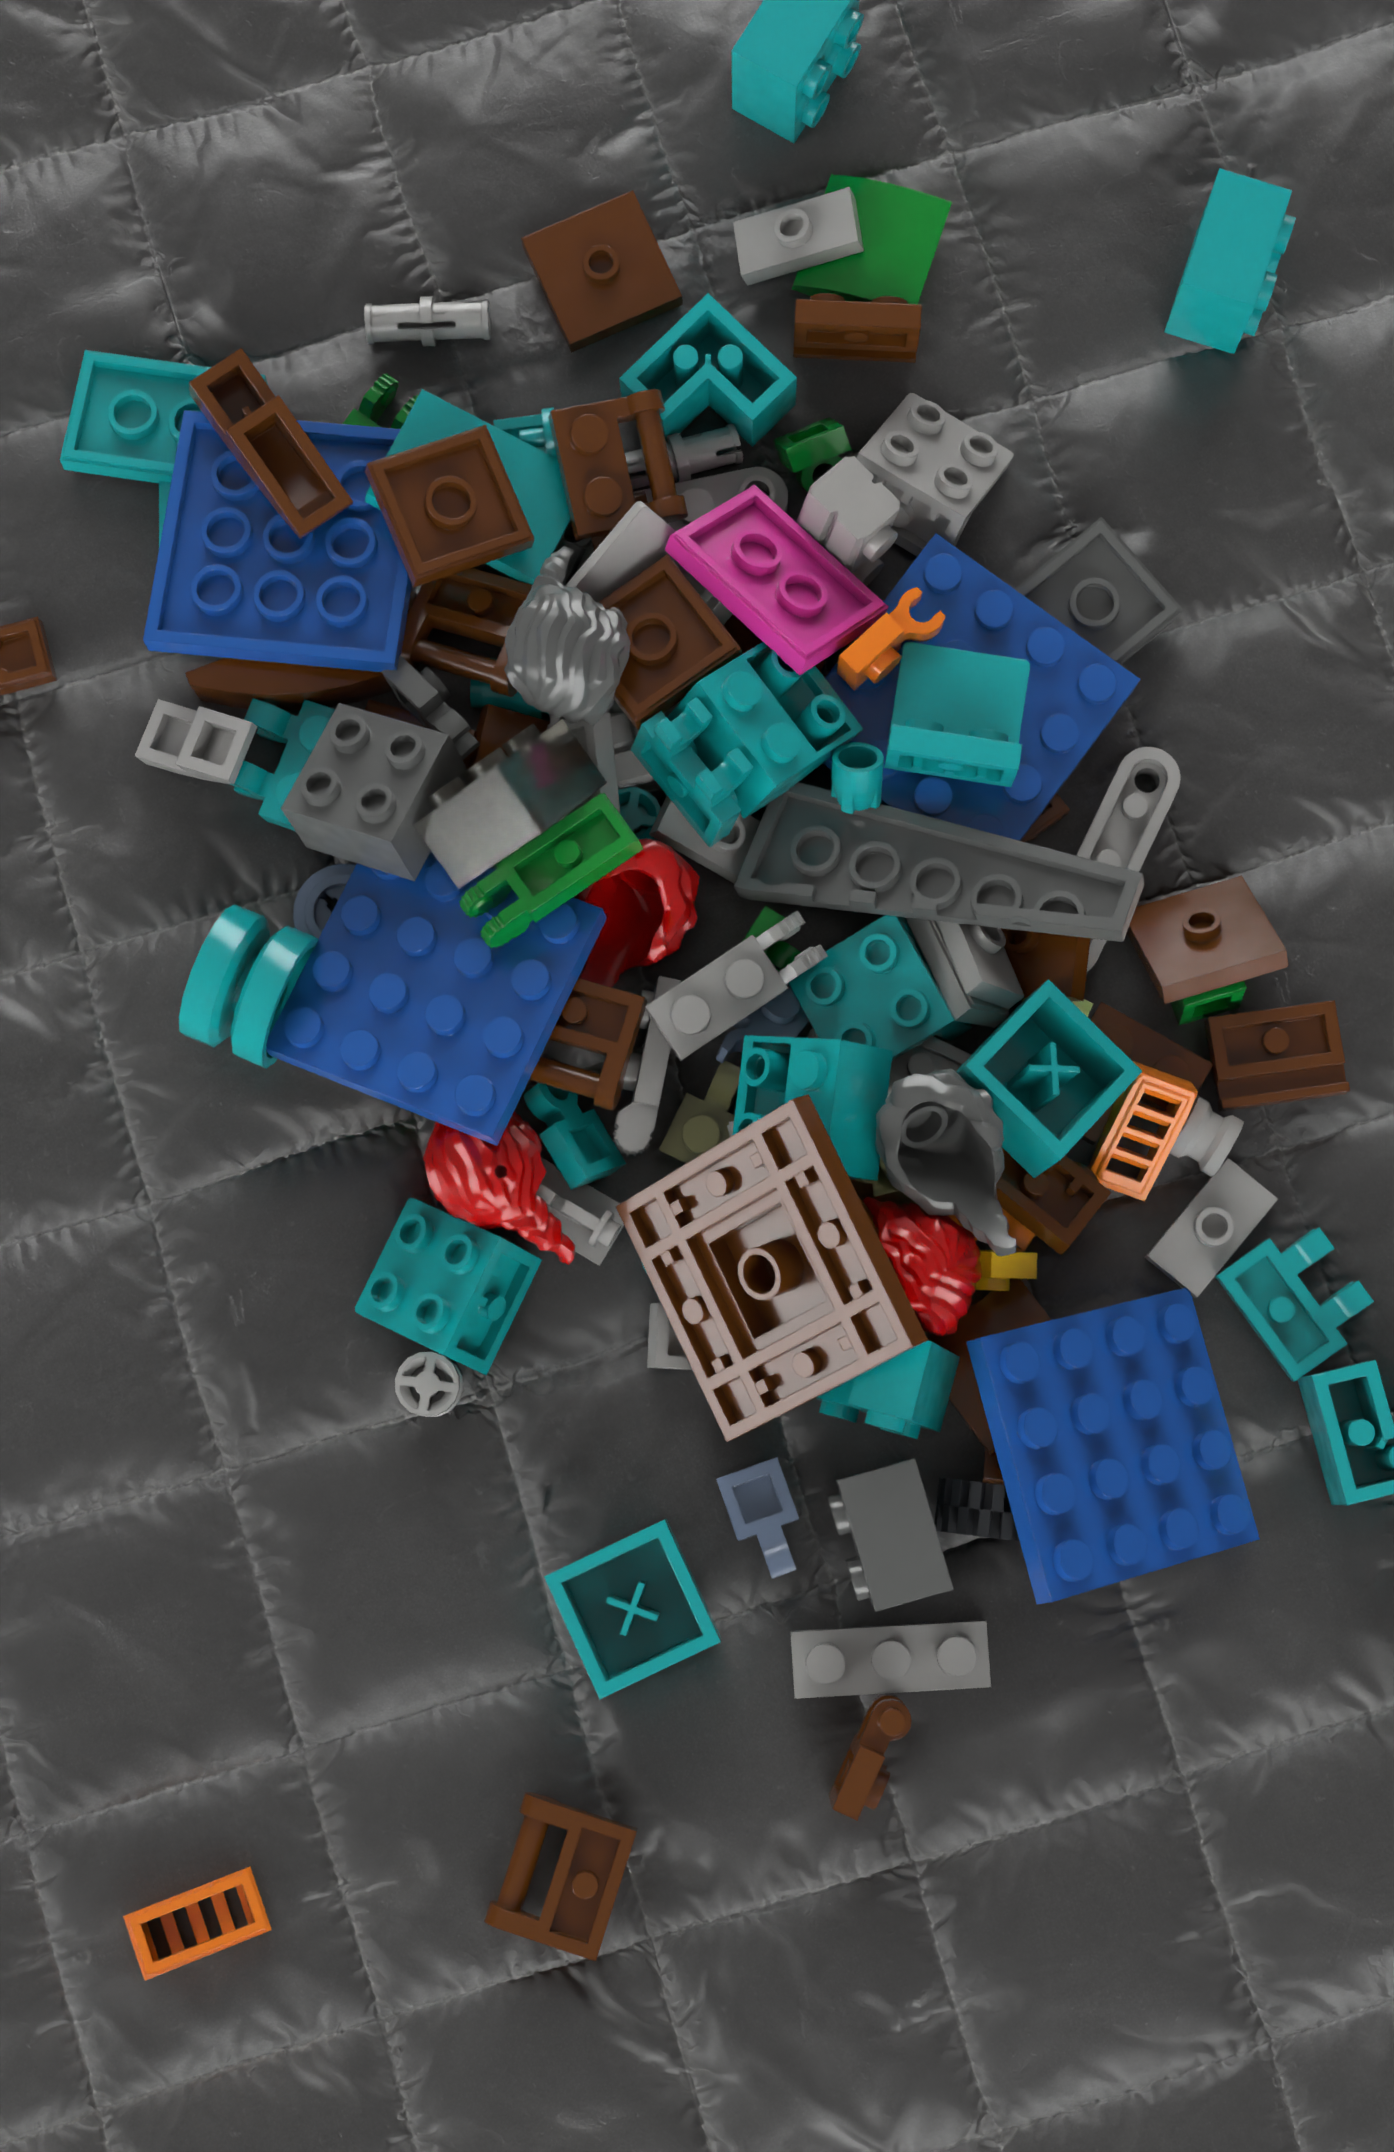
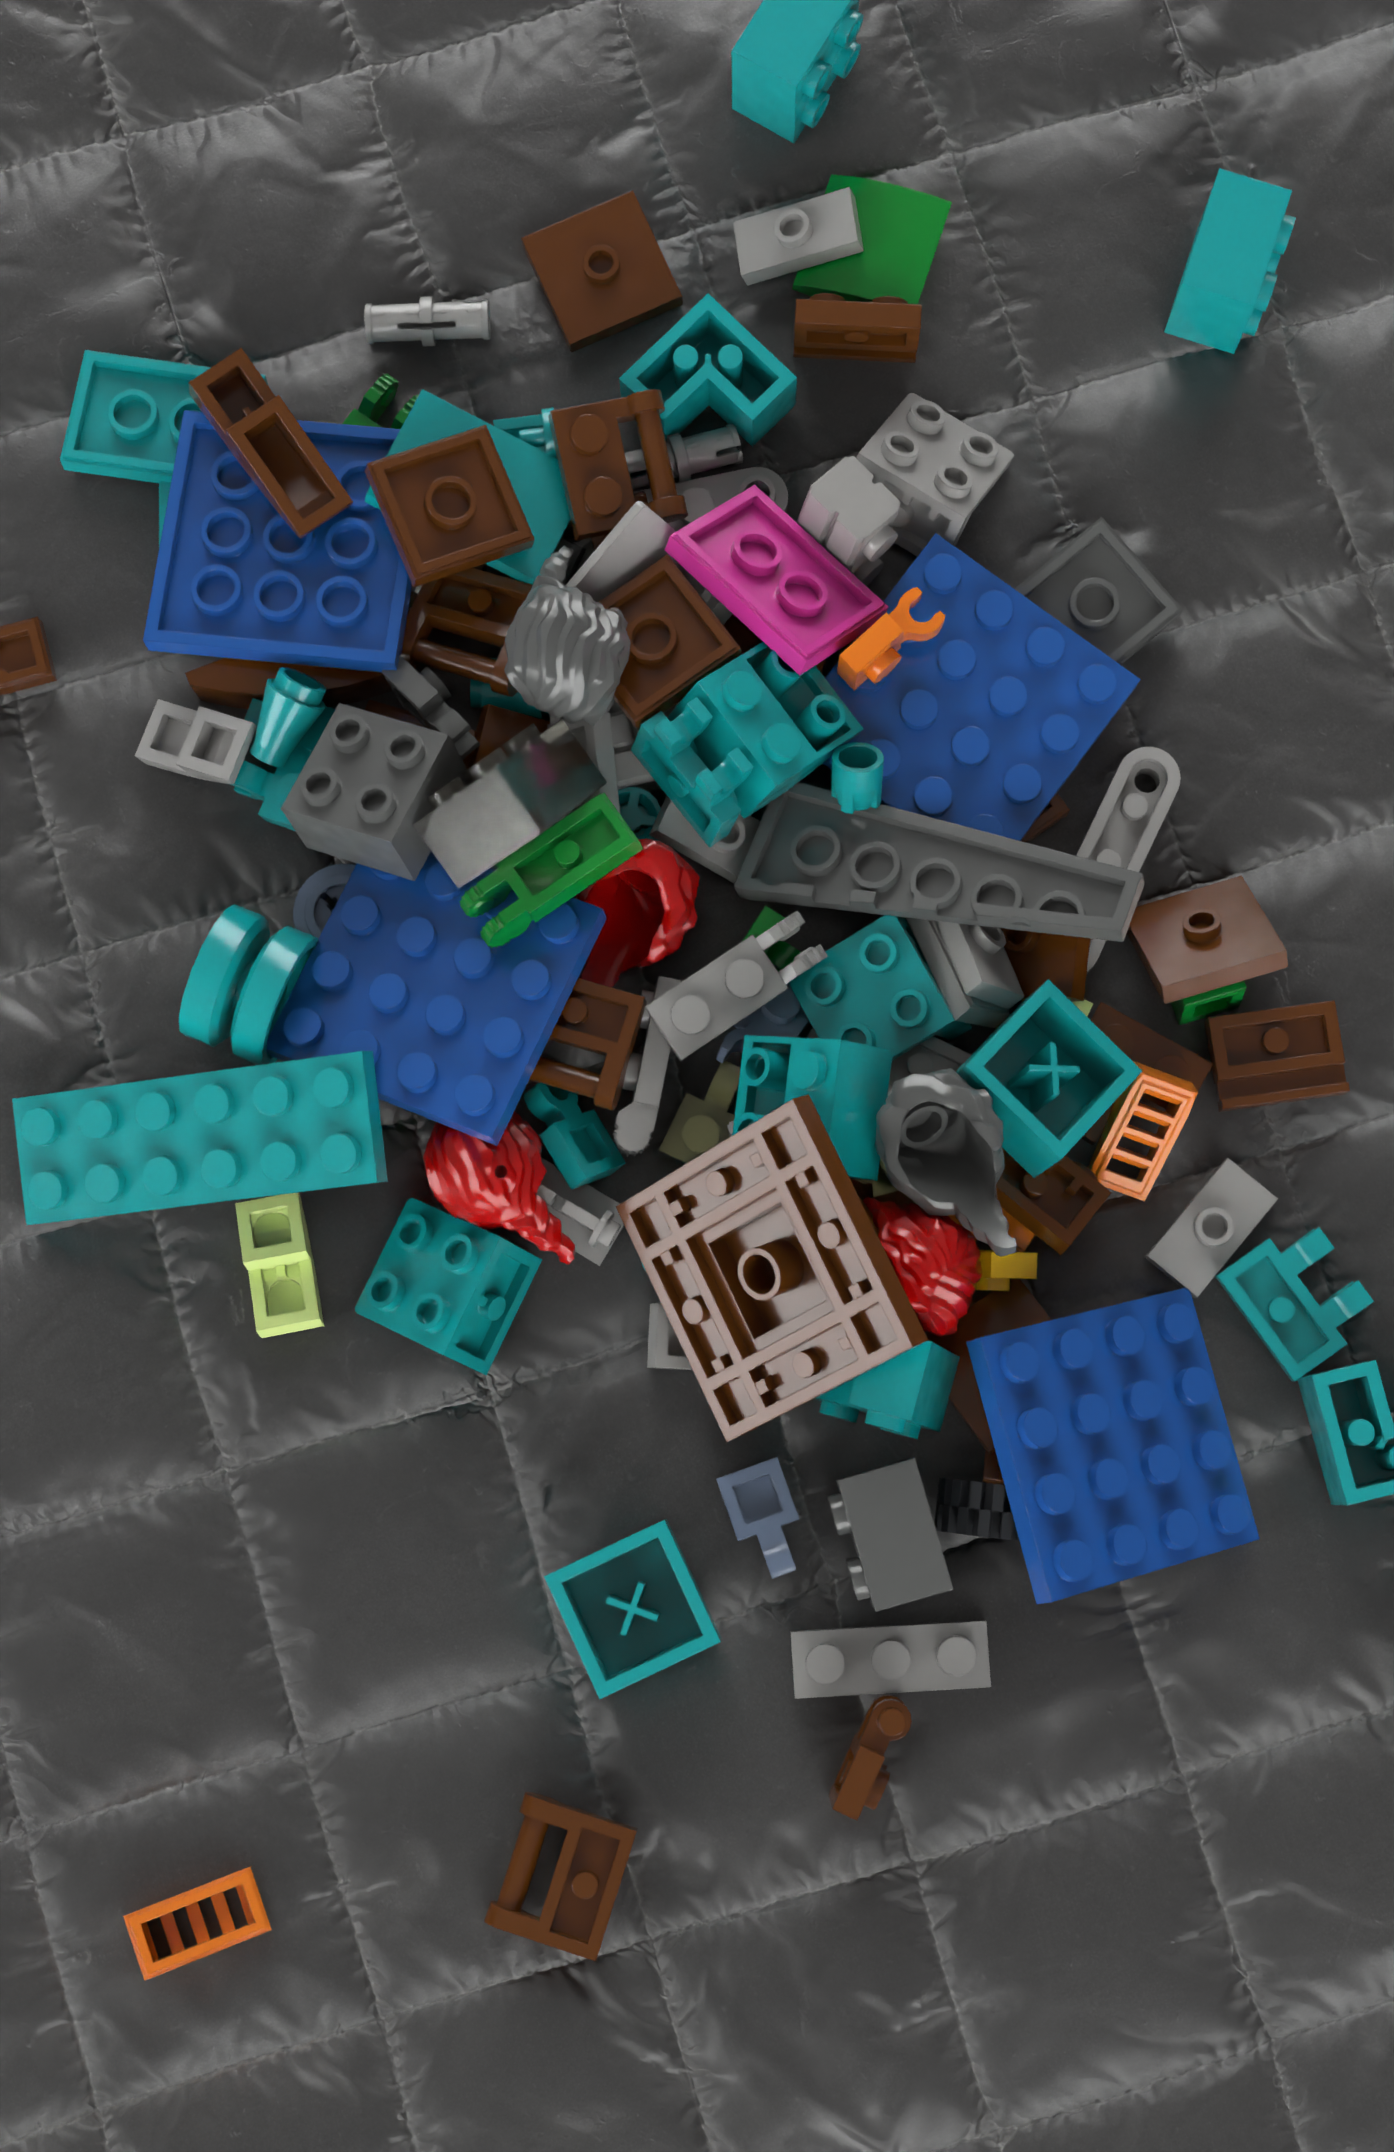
(200, 1138): none -> teal plate
(279, 1264): none -> yellowish green slope
(287, 712): none -> teal cone
(418, 1383): light grey wheel -> none
(811, 446): green tile -> none
(958, 714): teal bracket -> none
(1207, 1137): light grey wheel -> none

